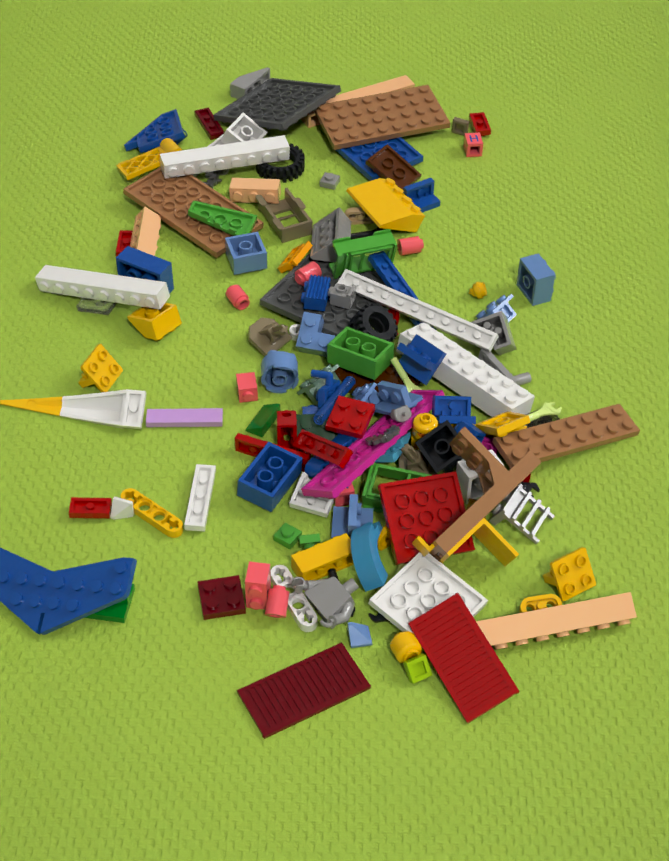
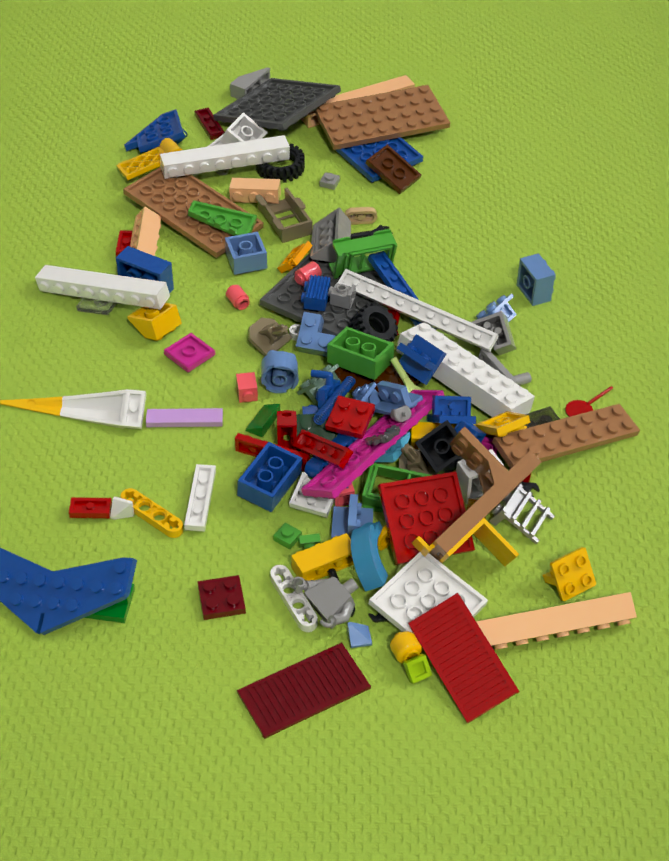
(100, 369): yellow bracket -> none
(189, 352): none -> dark pink plate
(213, 179): flat silver animal -> none
(257, 585): coral brick -> none
(277, 602): coral brick -> none
(387, 205): yellow slope -> none
(409, 245): coral brick -> none
(422, 194): blue bracket -> none
(423, 424): yellow head -> none
(460, 126): dark tan tile -> none
(473, 144): coral brick -> none
(478, 290): yellow plate -> none
(479, 123): red plate -> none
(539, 602): yellow plate -> none
(546, 410): yellowish green piece -> none
(578, 406): none -> red piece

